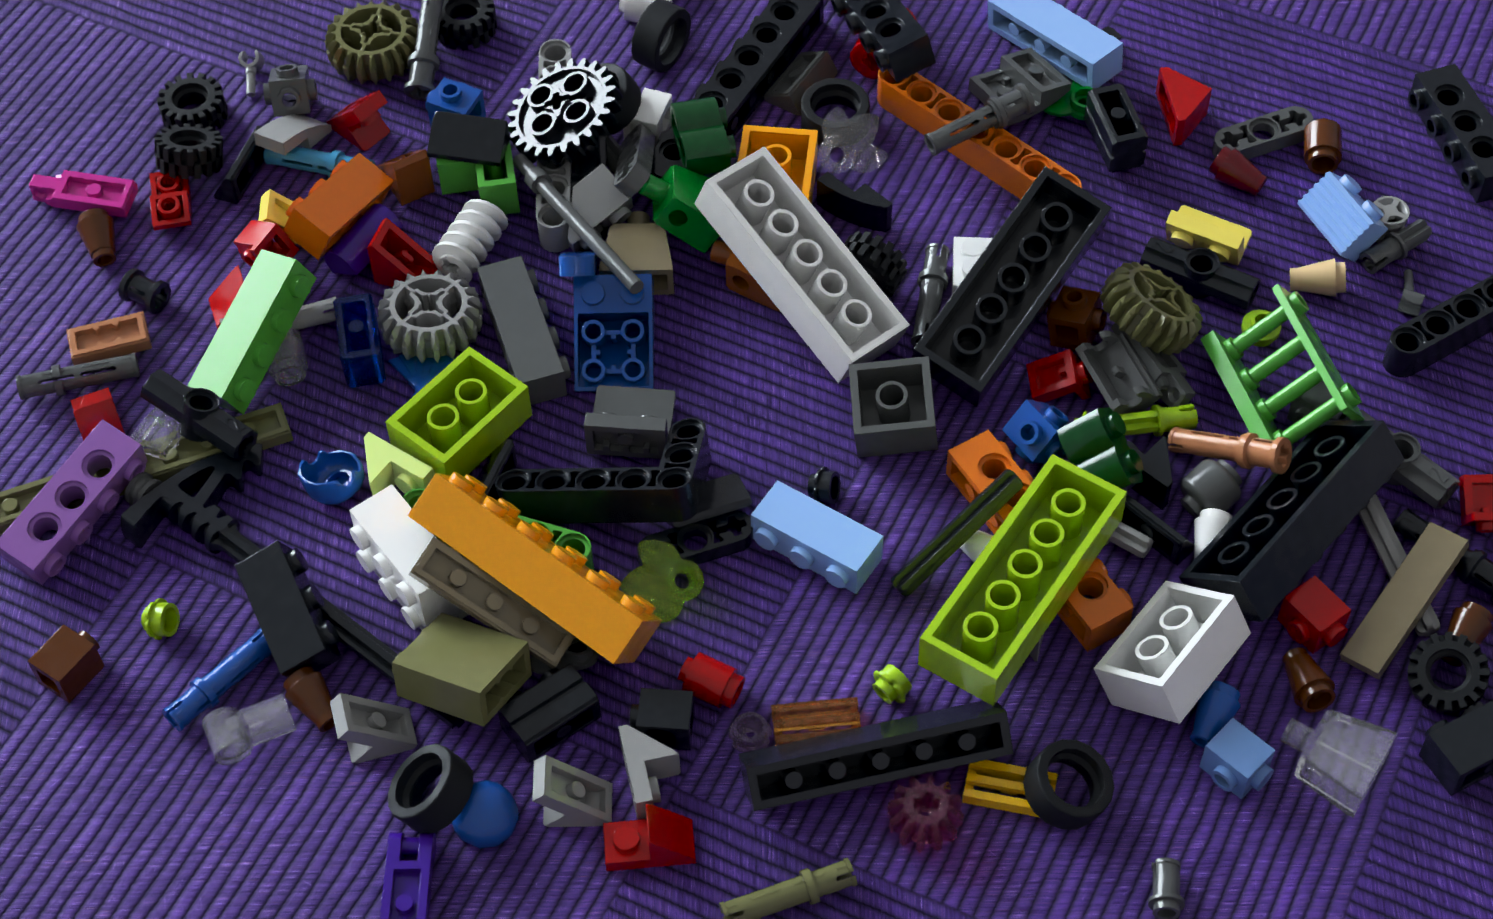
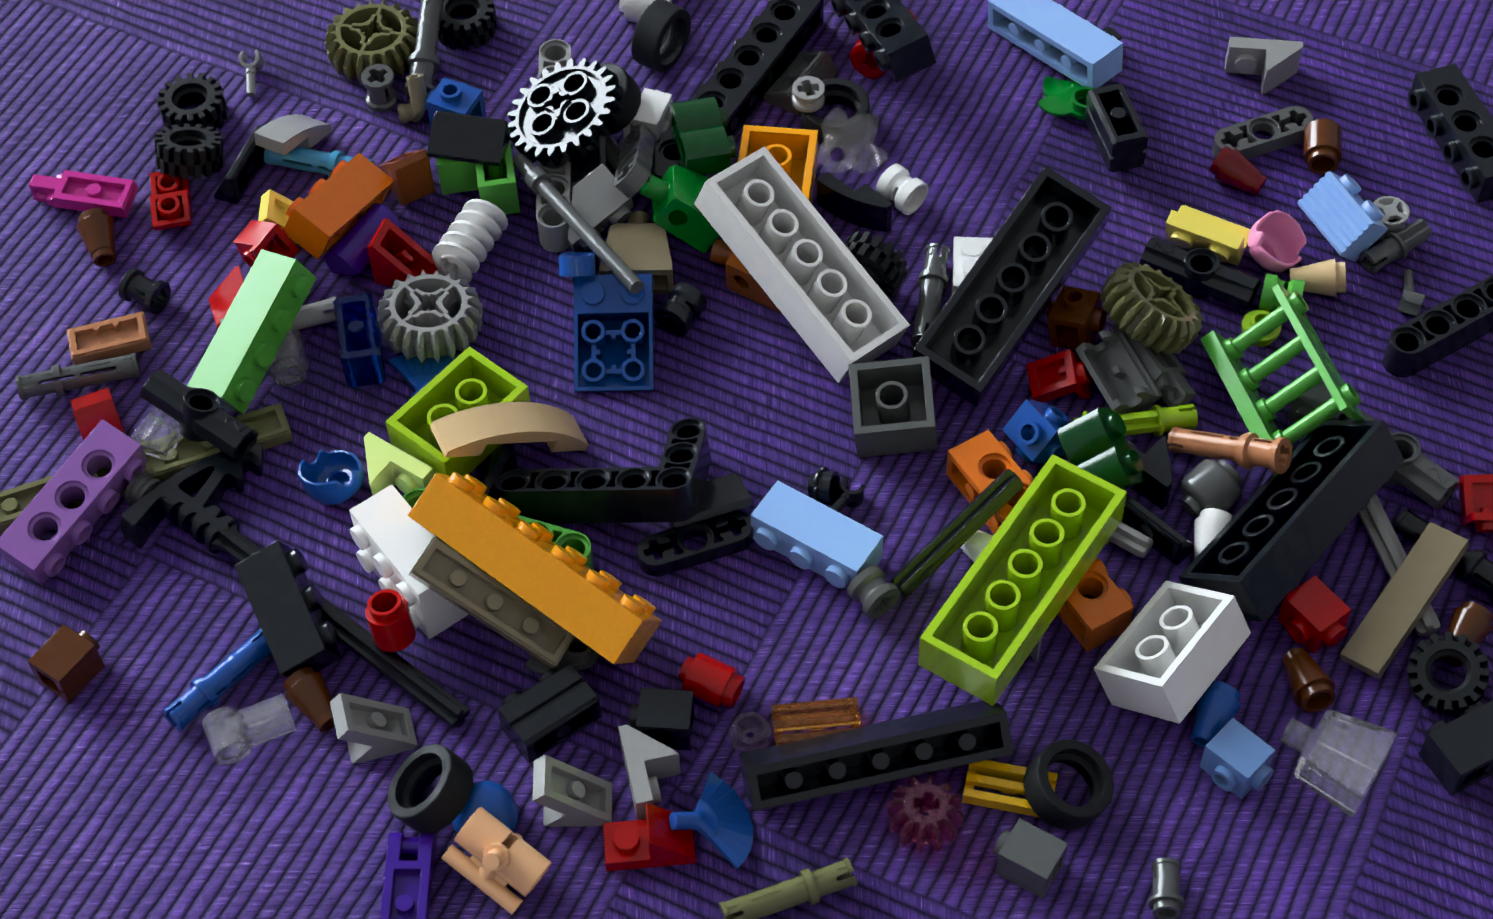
(160, 619): lime plate -> none
(293, 80): dark grey brick -> none
(361, 121): red slope -> none
(379, 88): none -> dark grey bush
(390, 620): none -> red brick
(416, 105): none -> dark tan arm
(462, 669): olive brick -> none
(496, 859): none -> light nougat pin
(504, 423): none -> tan slope
(522, 328): dark grey brick -> none
(629, 421): dark grey bracket -> none
(657, 579): clear neon green plate -> none
(678, 312): none -> black wheel
(720, 819): none -> blue hand
(810, 85): none -> light grey bush
(847, 497): none -> black hand
(873, 592): none -> dark grey wheel
(891, 684): lime plate -> none
(902, 189): none -> white wheel
(991, 152): orange beam -> none
(997, 115): dark grey pin -> none
(1024, 67): dark grey slope -> none
(1029, 857): none -> dark grey brick
(1181, 102): red slope -> none
(1265, 57): none -> light grey slope
(1268, 300): none -> bright green wheel
(1276, 241): none -> bright pink hair

